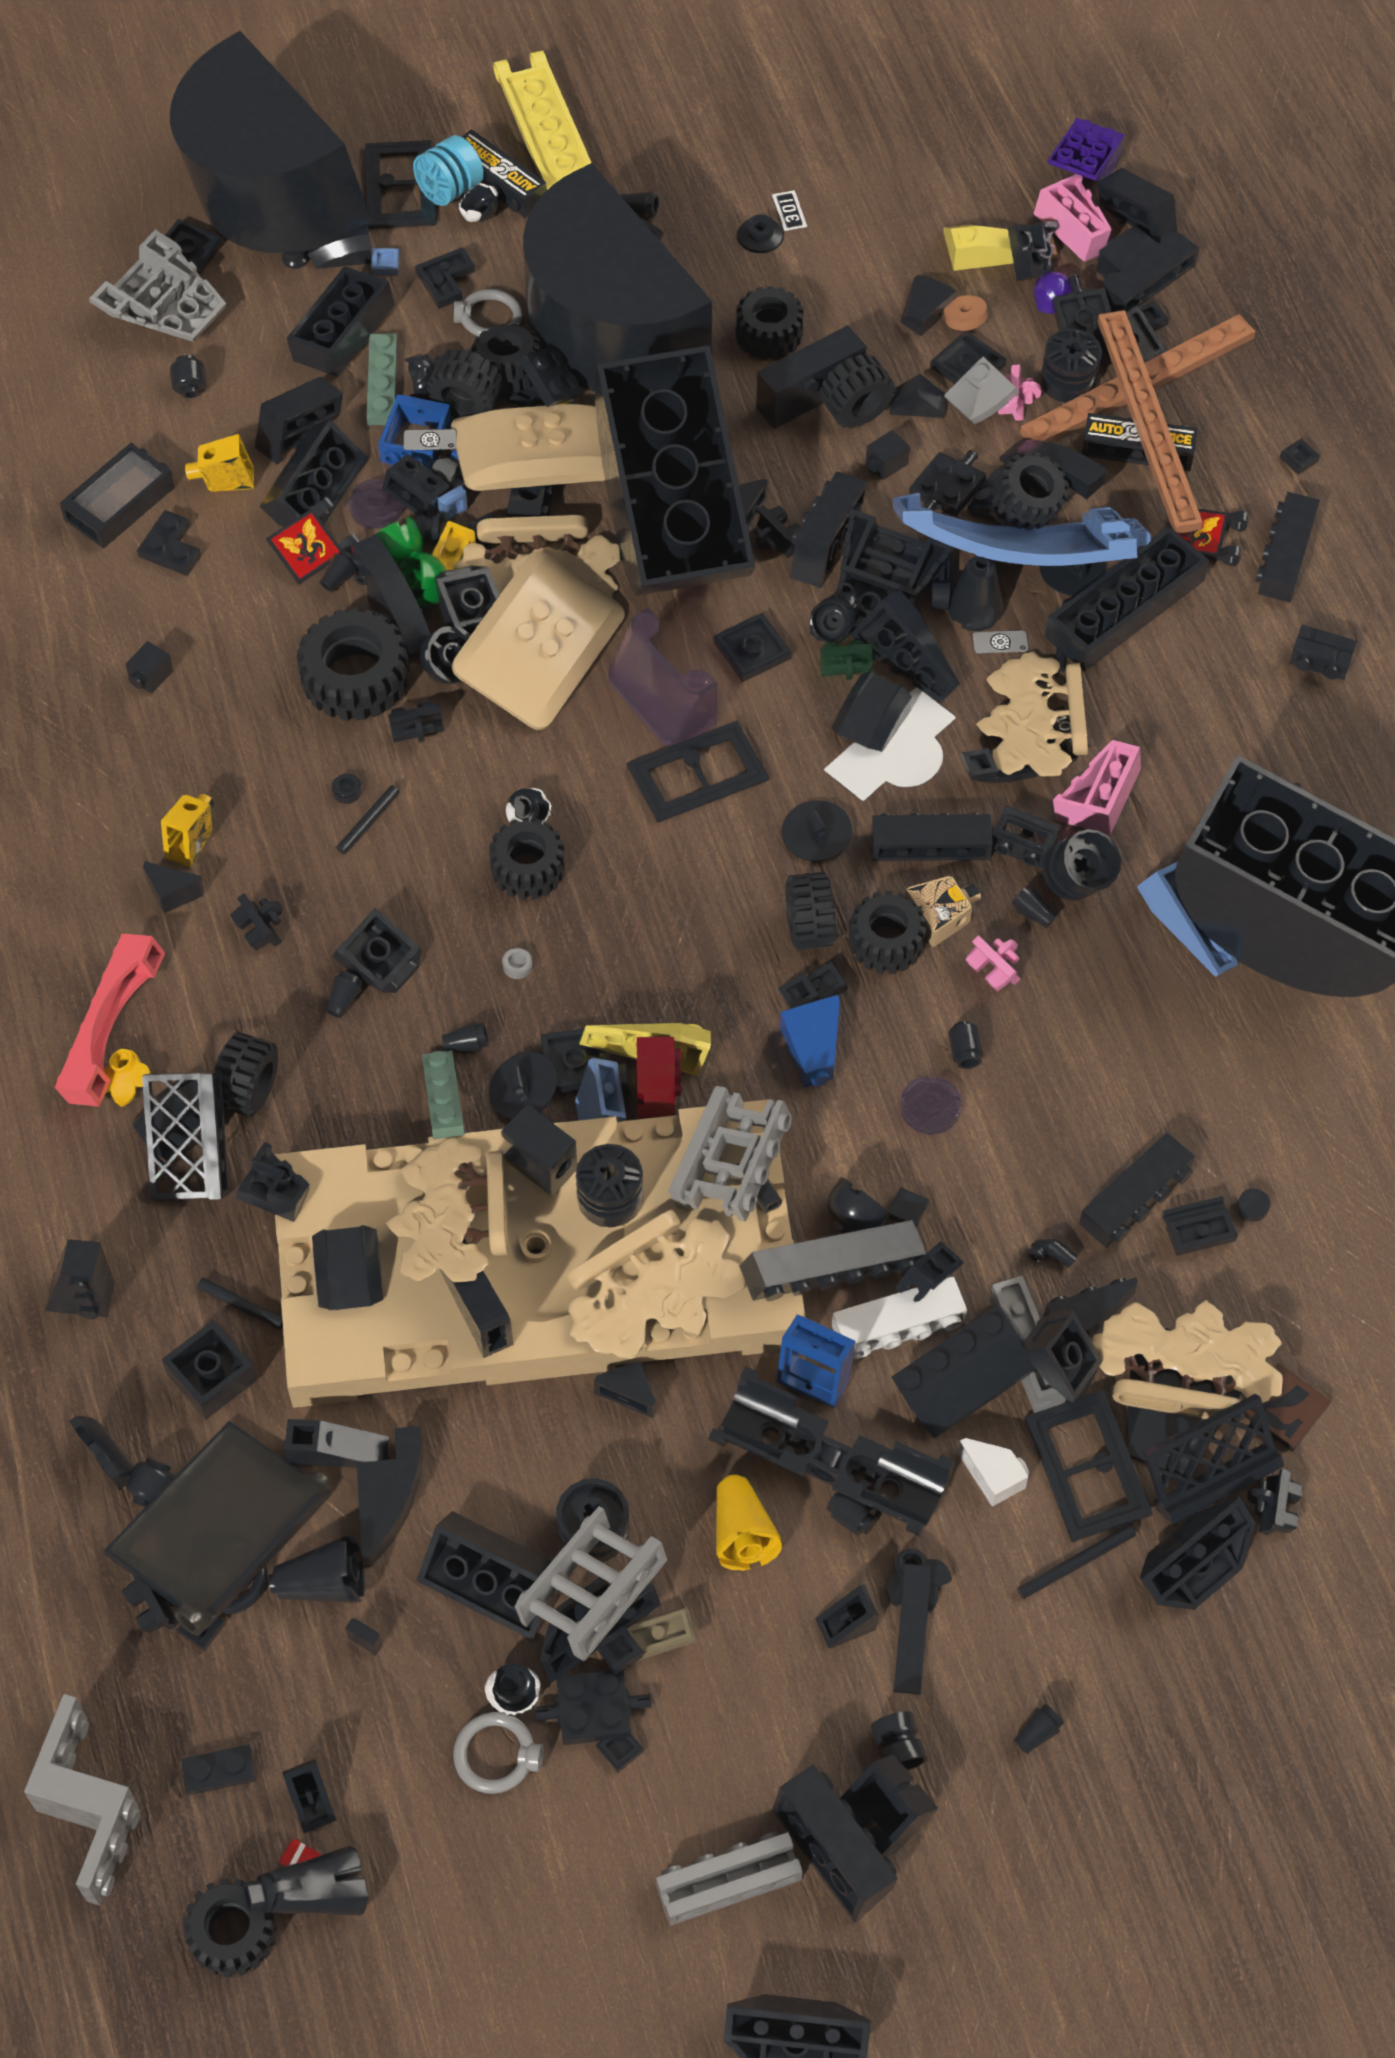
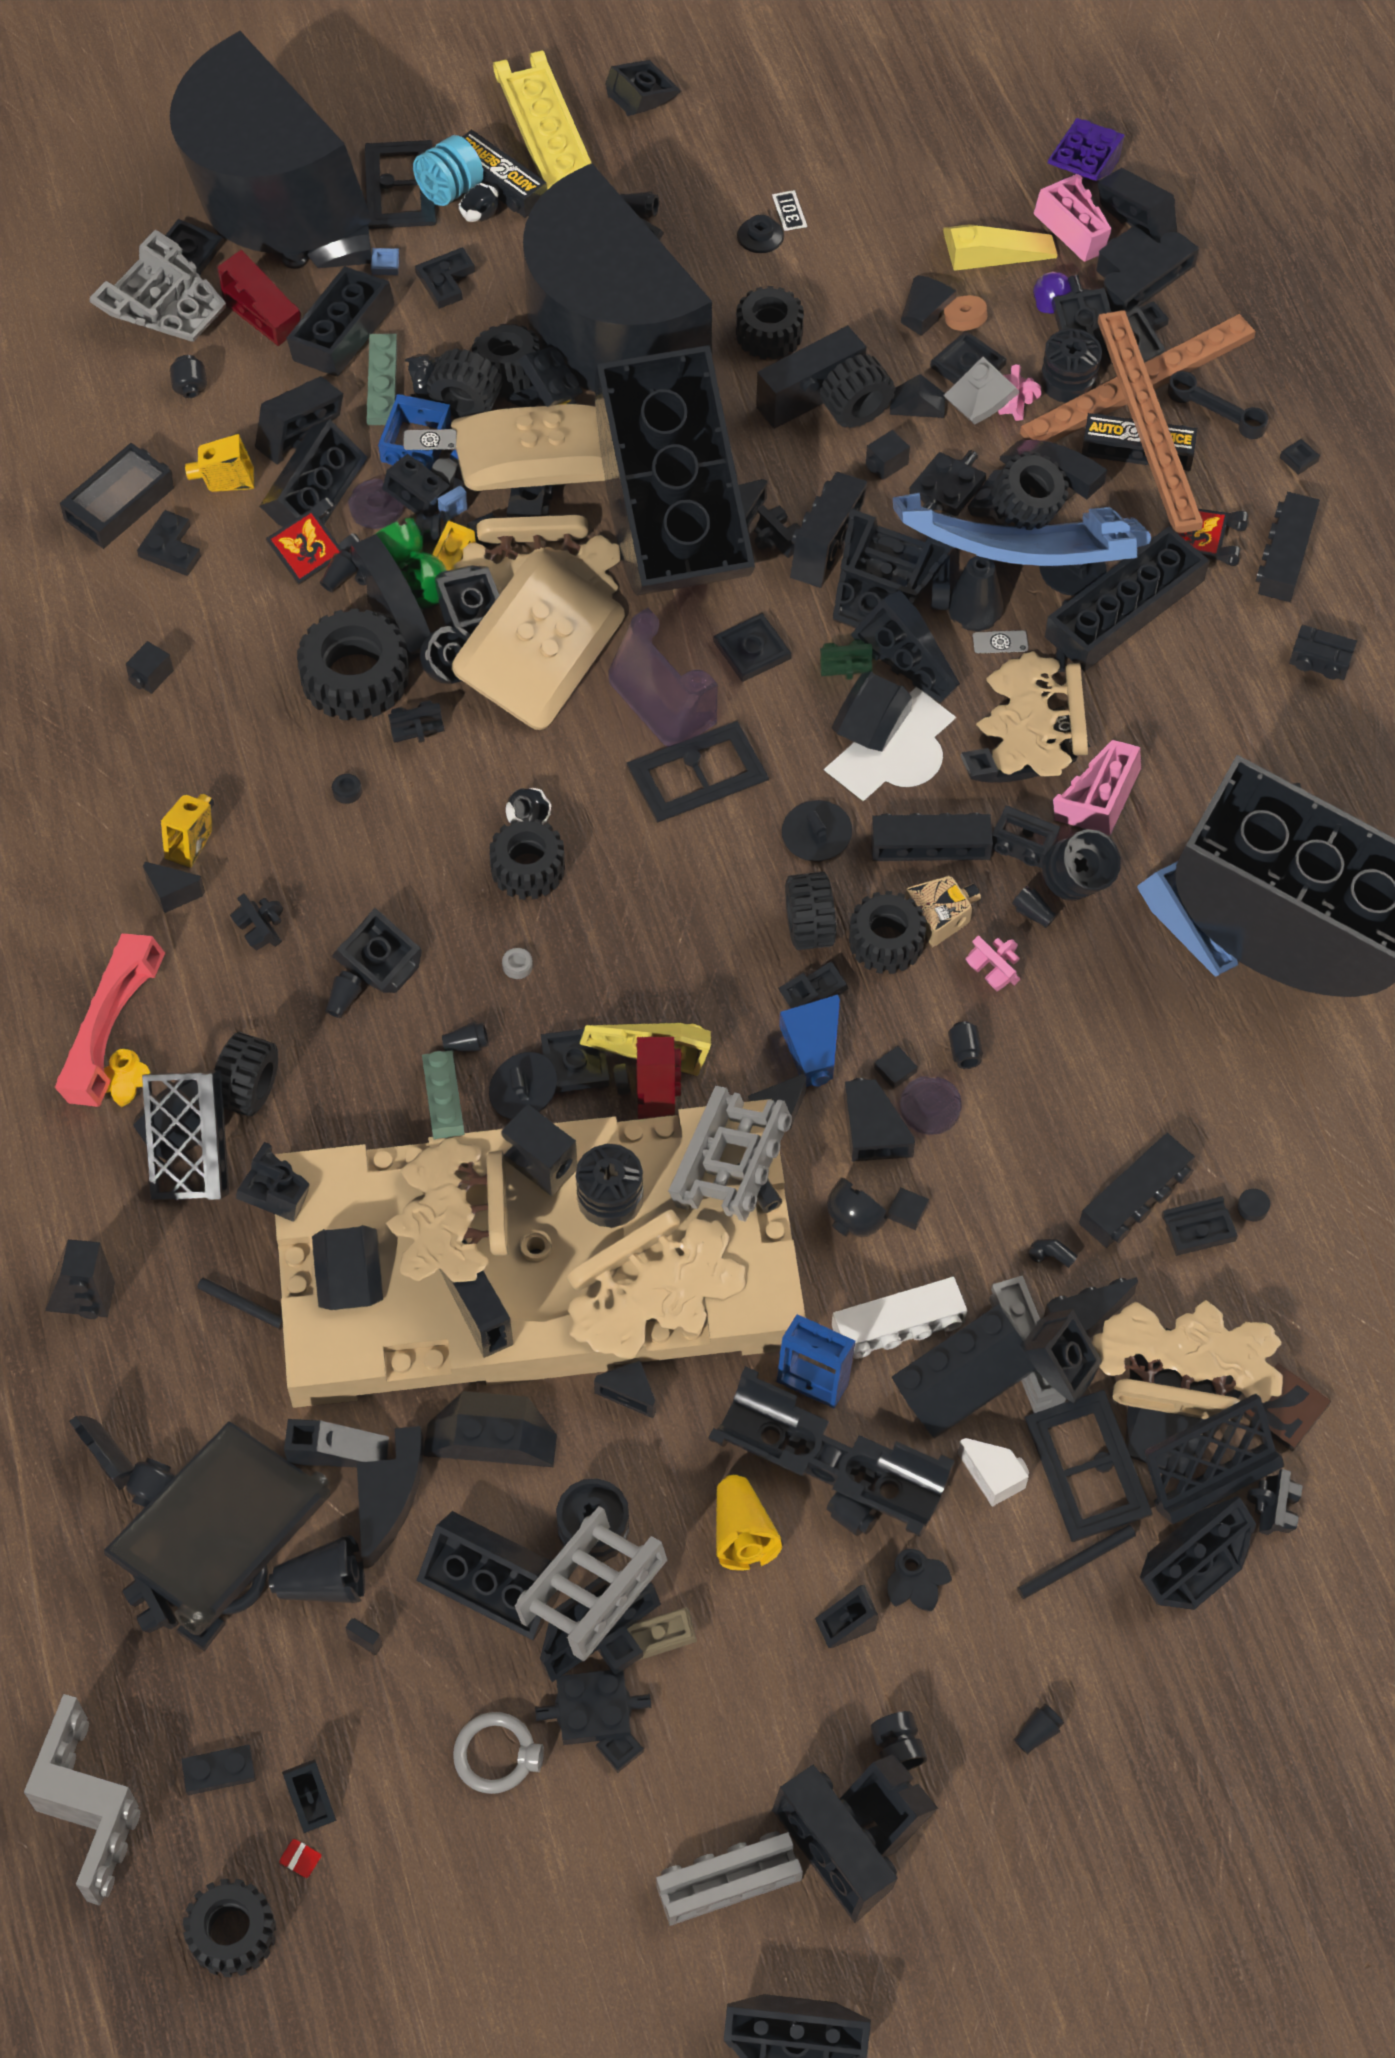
(209, 1369): black brick -> none
(257, 298): none -> dark red wedge
(312, 1886): black piece -> none
(367, 820): black bar -> none
(462, 310): light grey piece -> none
(491, 1430): none -> black wedge
(512, 1688): black hair -> none
(600, 1092): medium blue slope -> none
(639, 87): none -> black slope
(790, 1091): none -> black slope
(832, 1260): brick -> none
(844, 608): black piece -> none
(874, 1123): none -> black slope
(895, 1067): none -> black tile
(912, 1629): black sticker -> none
(930, 1270): black hinge -> none
(1032, 249): black slope -> none
(1217, 405): none -> black piece

